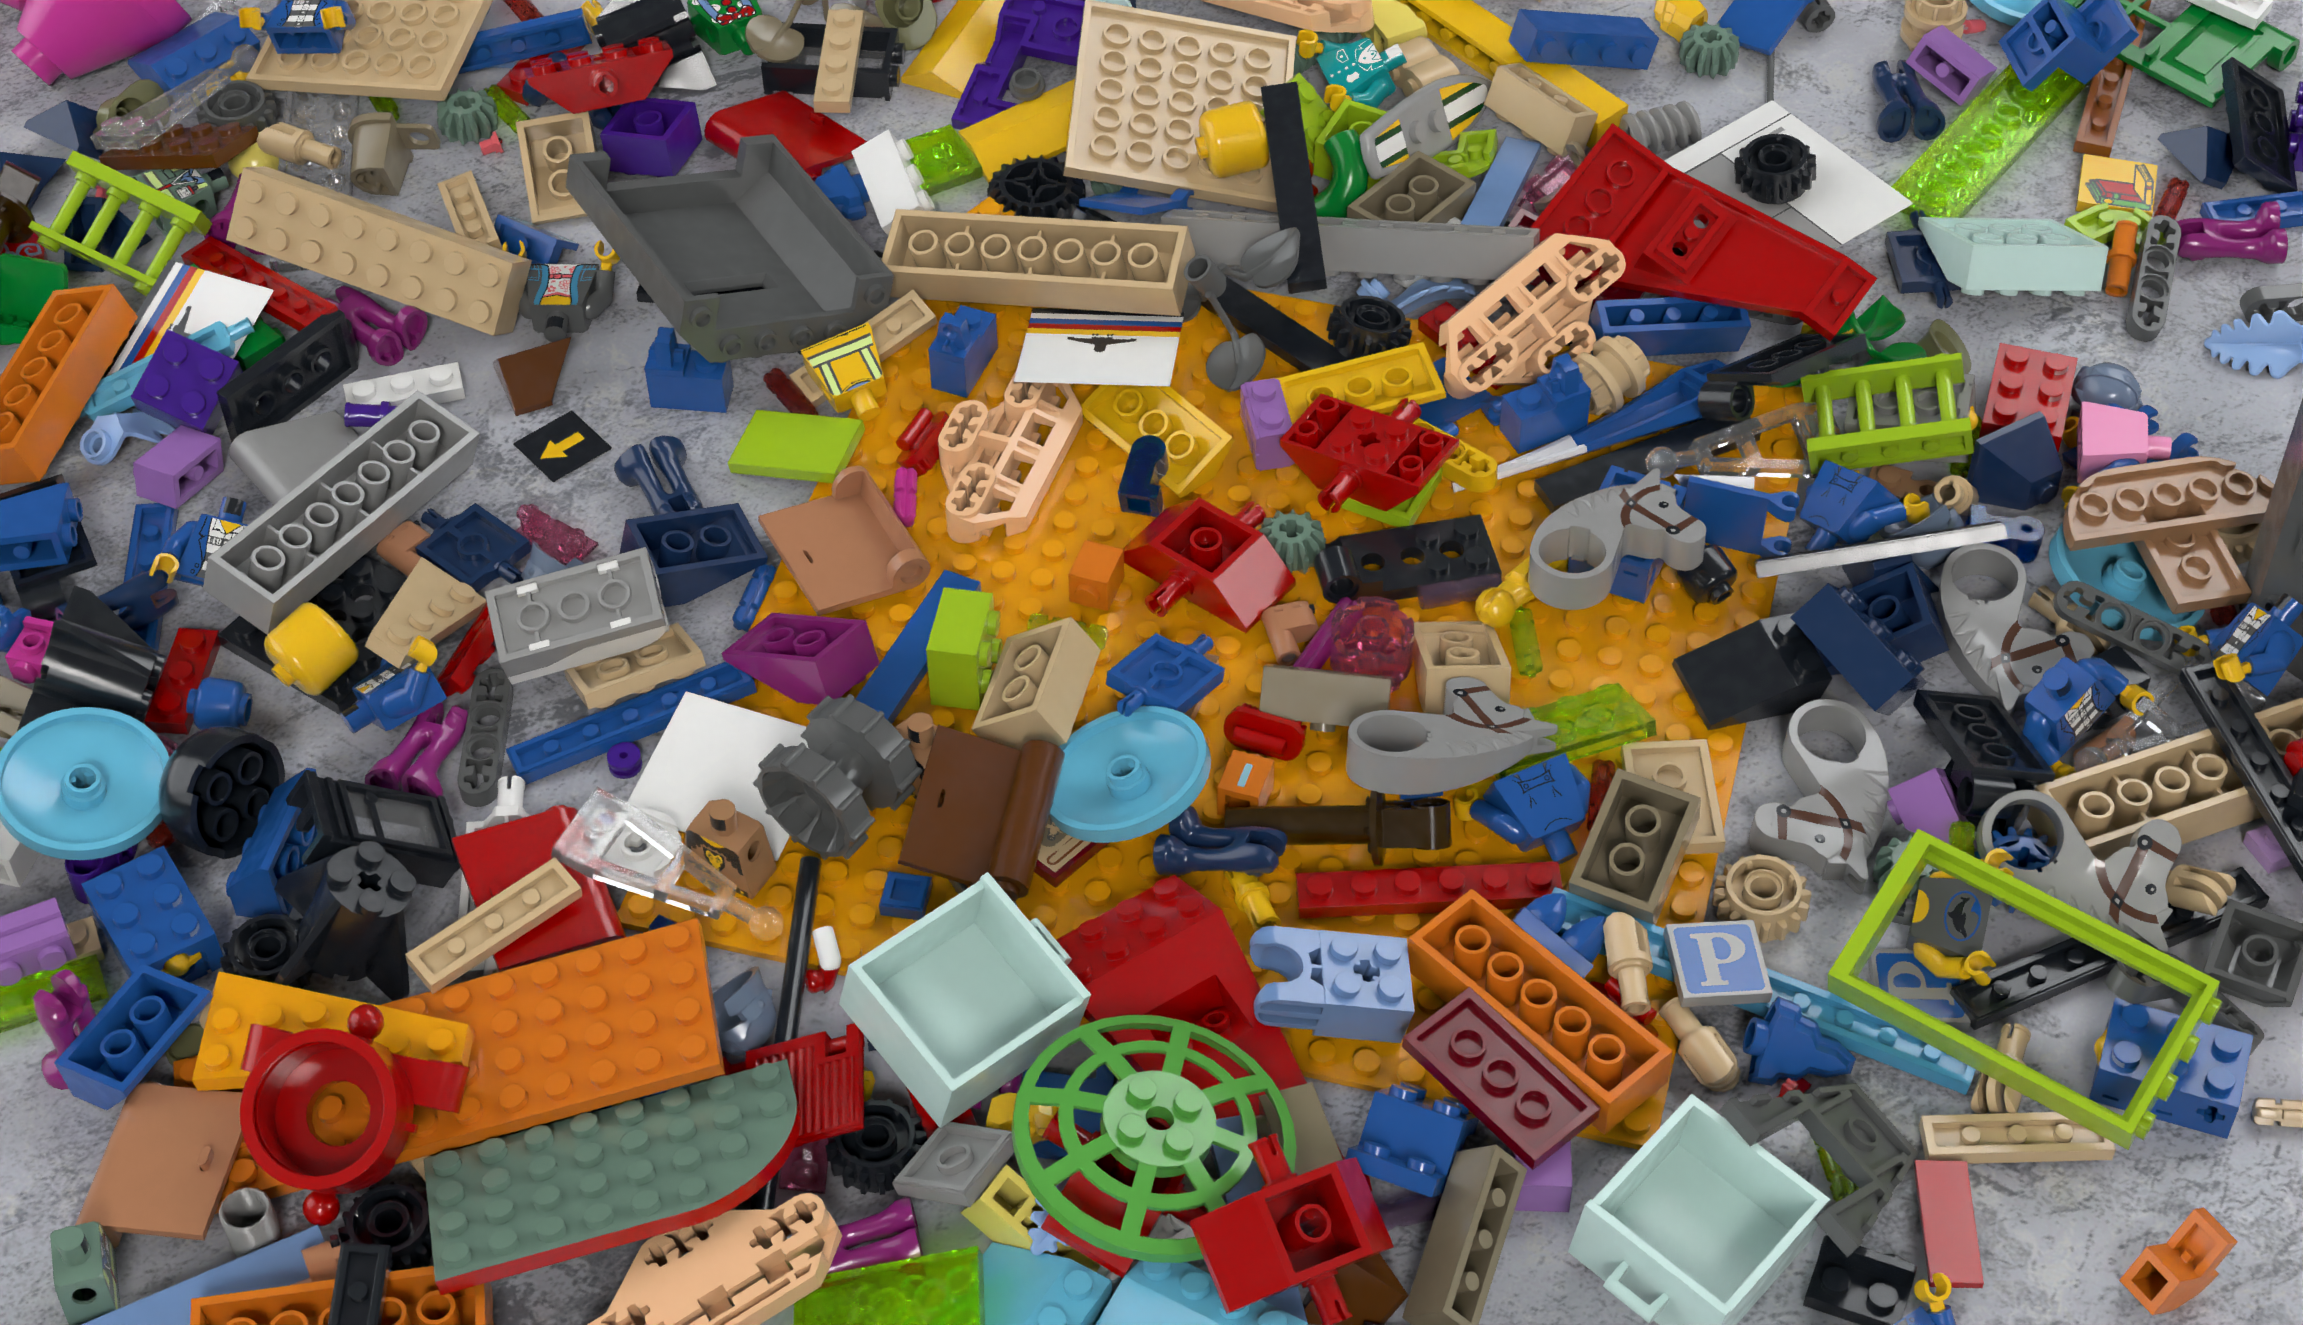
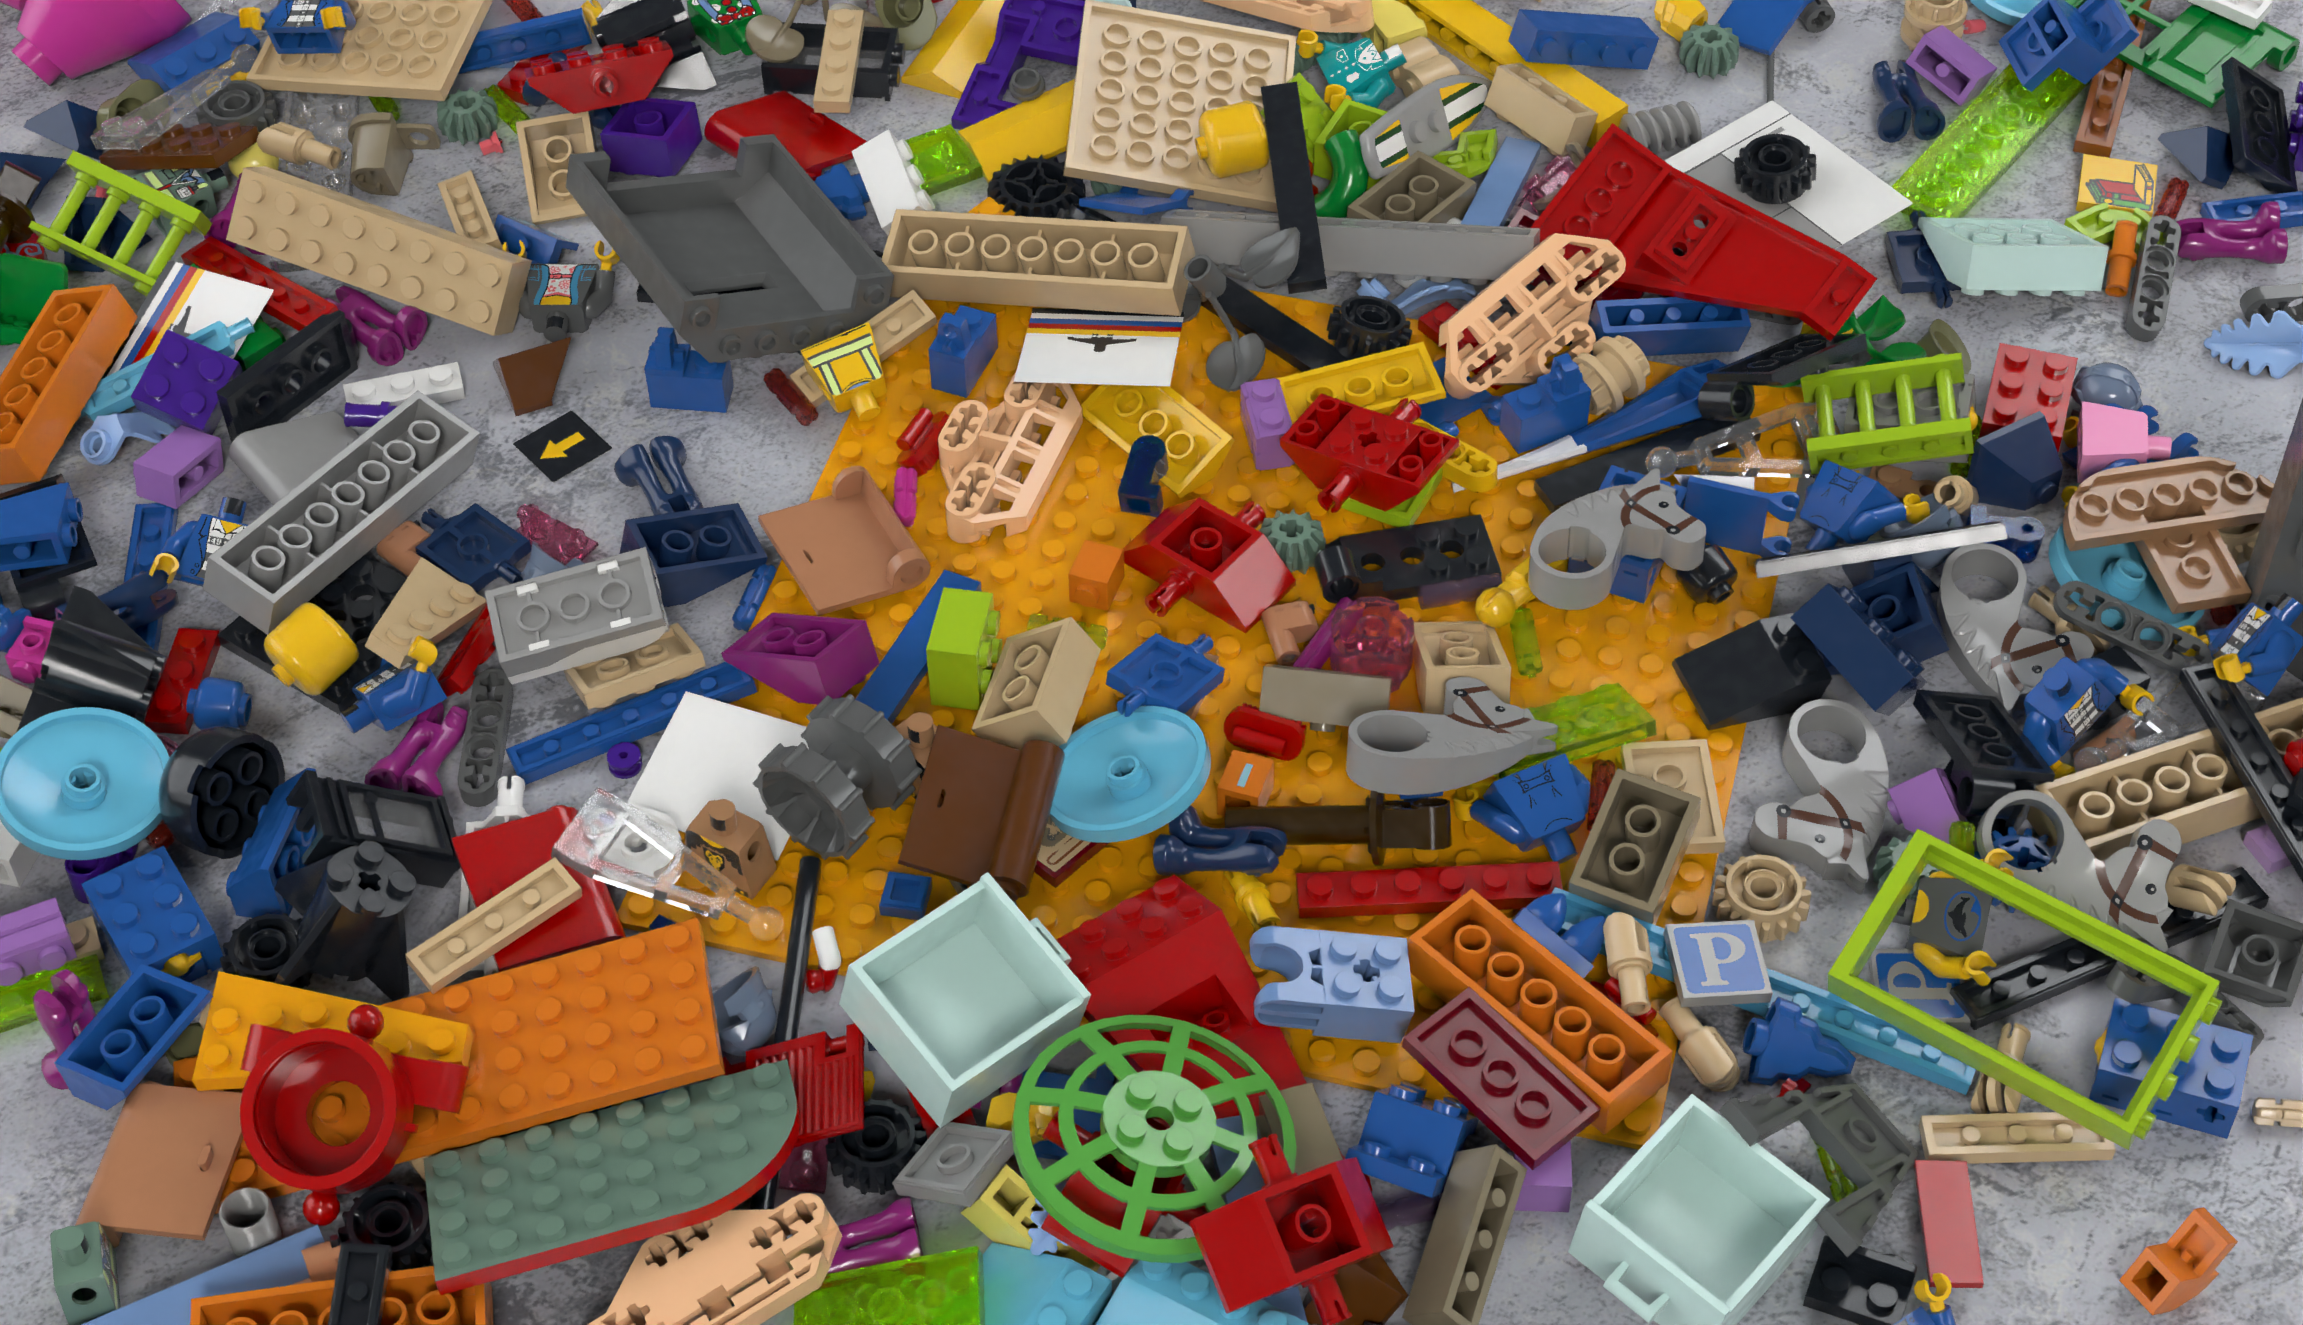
(796, 446): lime tile -> none

